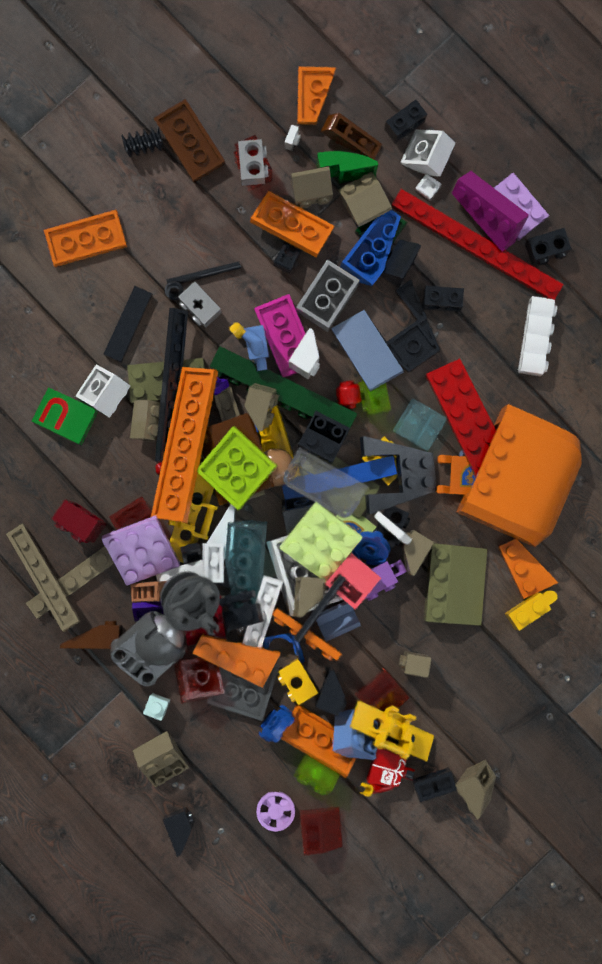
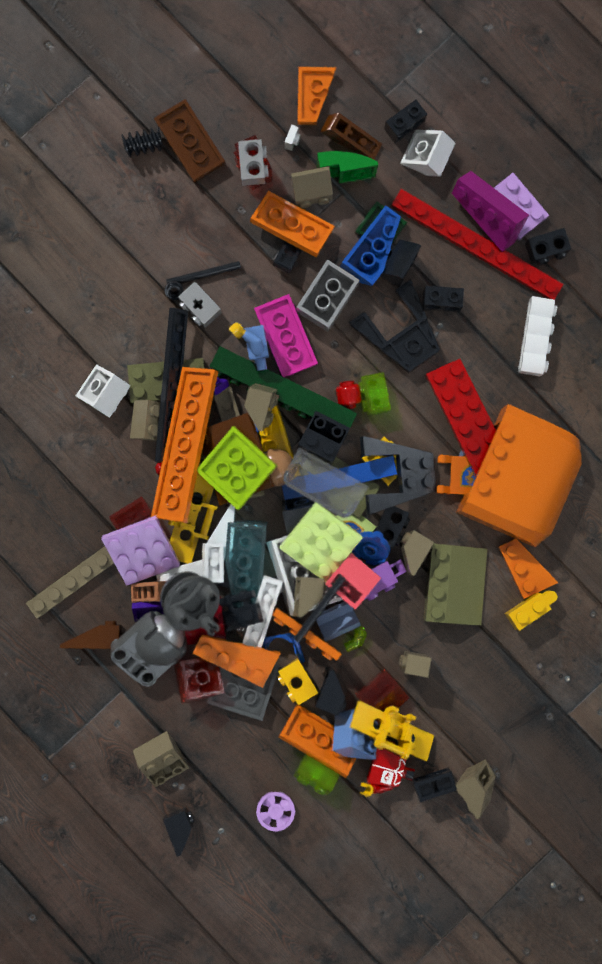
(43, 577): dark tan plate -> none
(65, 416): green slope -> none
(79, 521): dark red brick -> none
(85, 238): orange tile -> none
(128, 324): black tile -> none
(156, 706): light aqua brick -> none
(191, 553): black plate -> none
(276, 723): blue plate -> none
(306, 356): white slope -> none
(321, 830): clear red slope -> none
(358, 641): none -> clear neon green arm
(365, 199): dark tan slope -> none
(367, 350): sand blue tile -> none
(392, 528): white tile -> none
(420, 424): clear light blue slope -> none
(428, 187): white tile -> none

